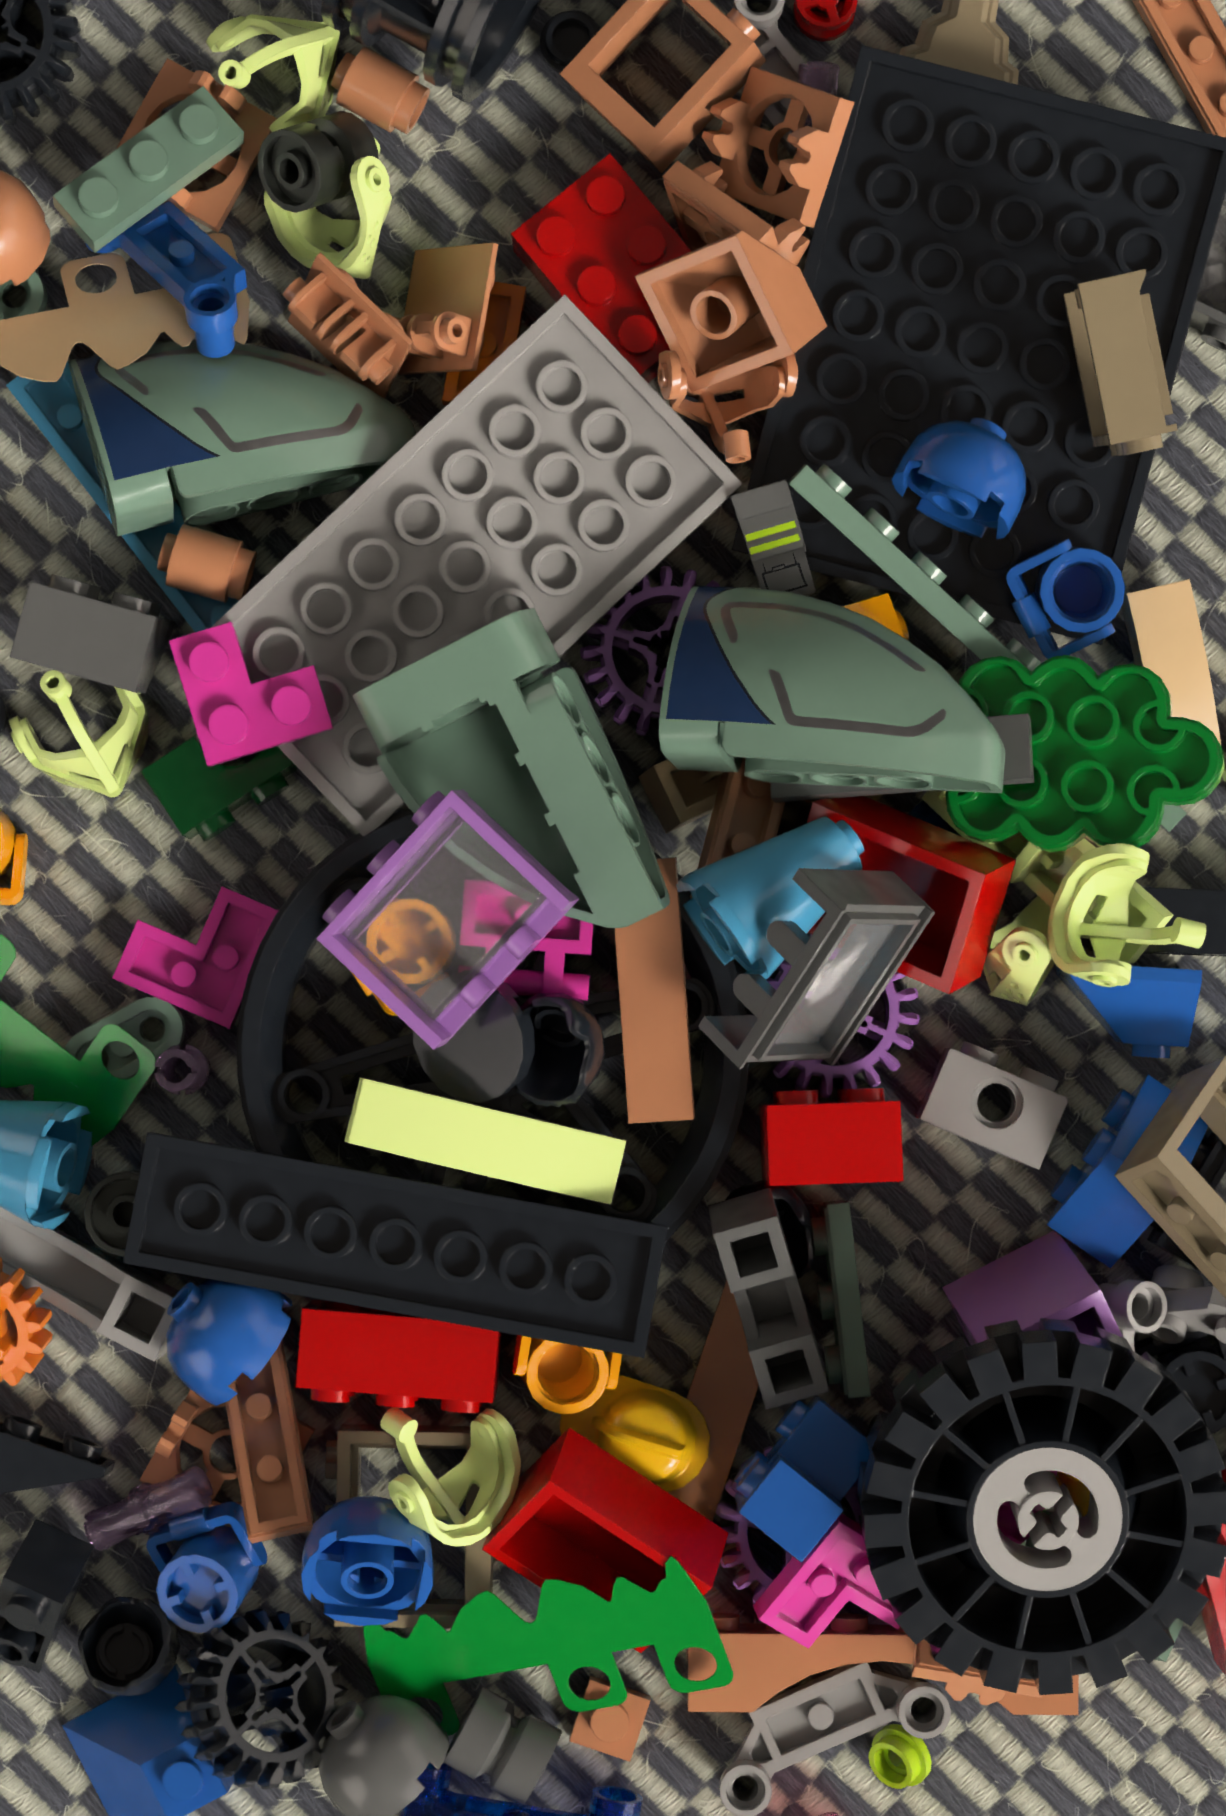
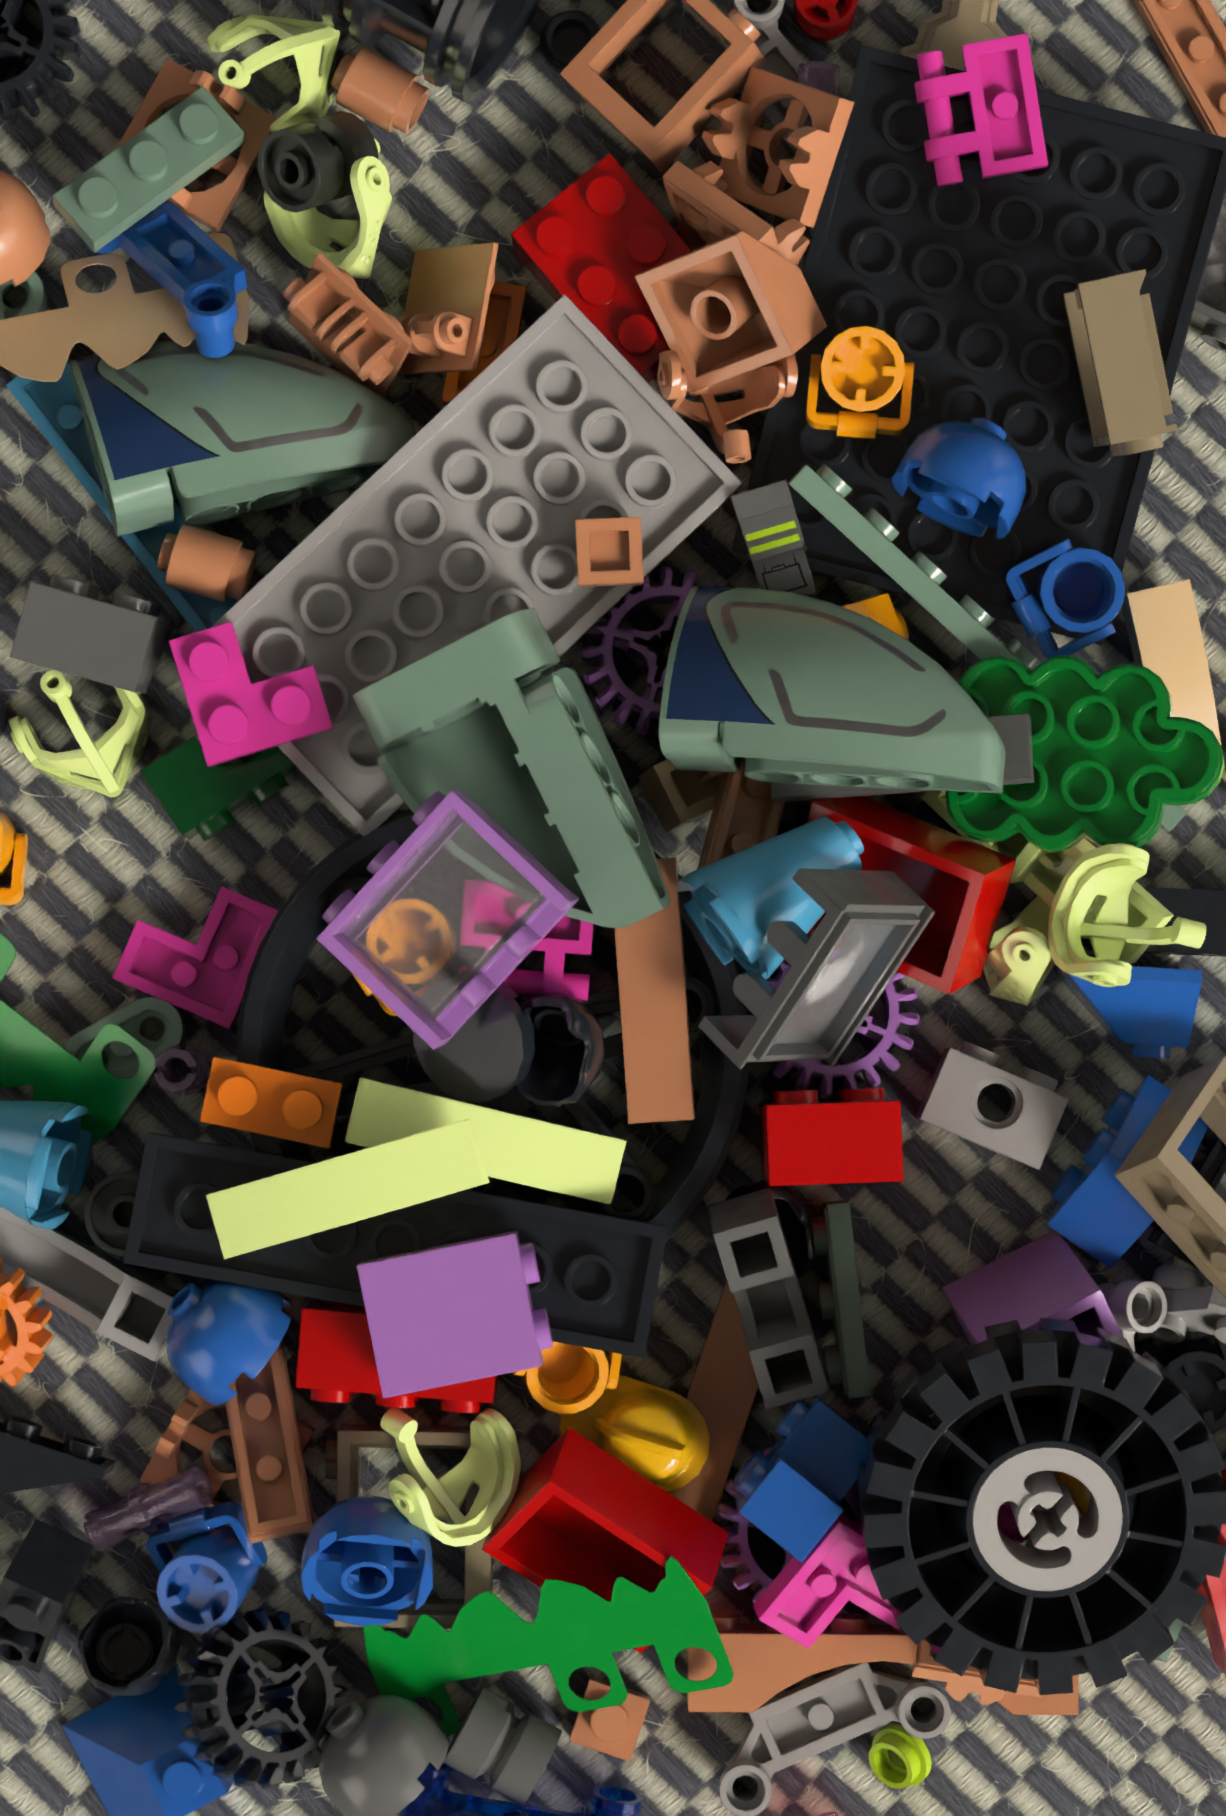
(272, 1102): none -> orange plate
(347, 1188): none -> yellowish green slope
(454, 1313): none -> medium lavender brick
(609, 551): none -> nougat plate
(861, 373): none -> light orange piece
(1002, 109): none -> dark pink plate

